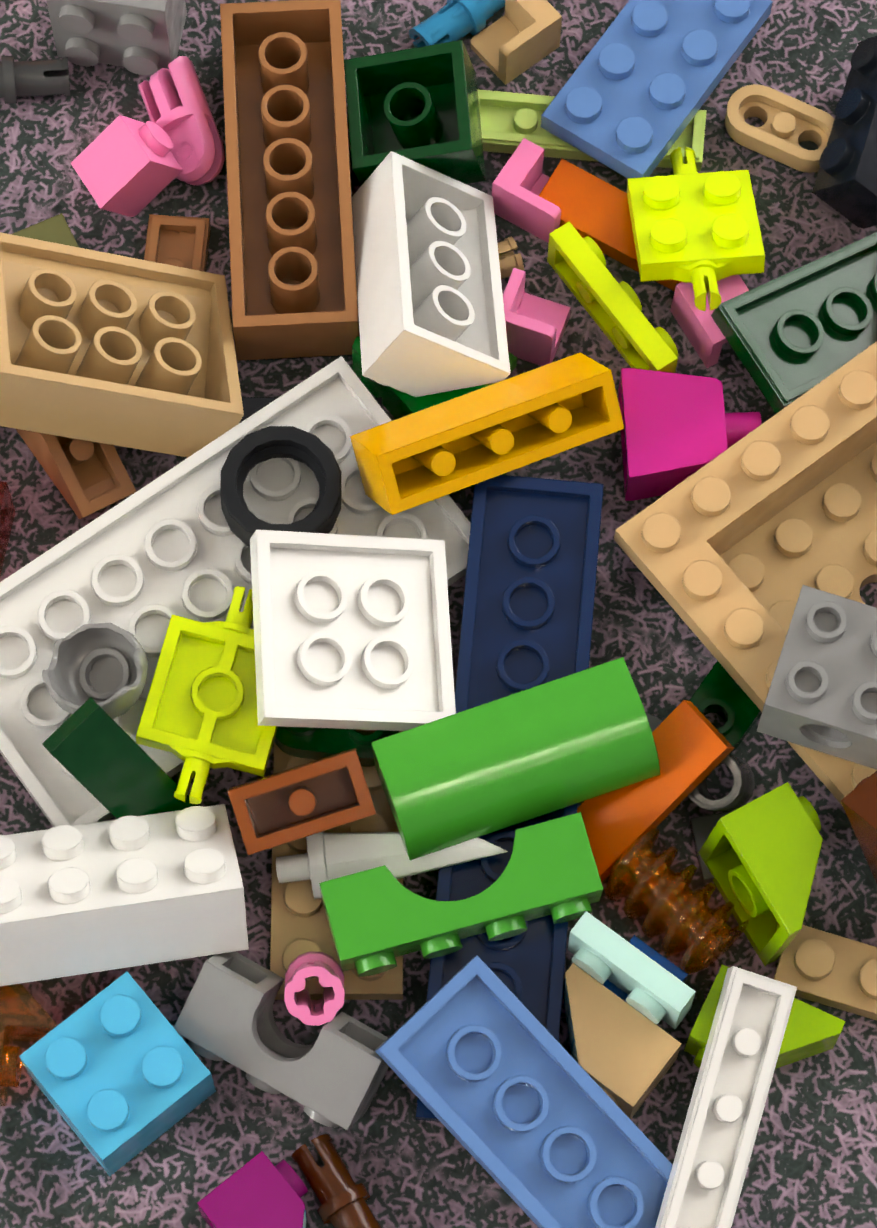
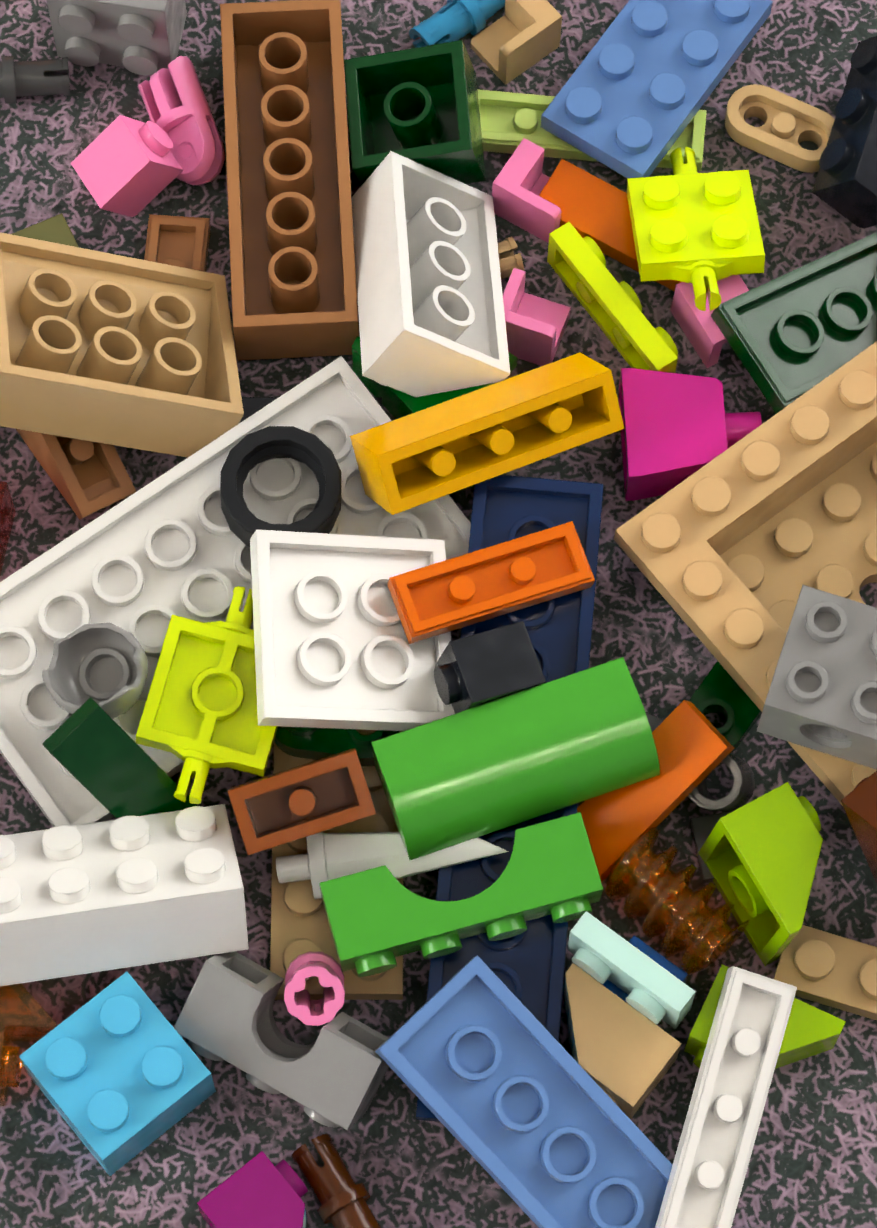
(487, 667): none -> black brick
(490, 582): none -> orange tile

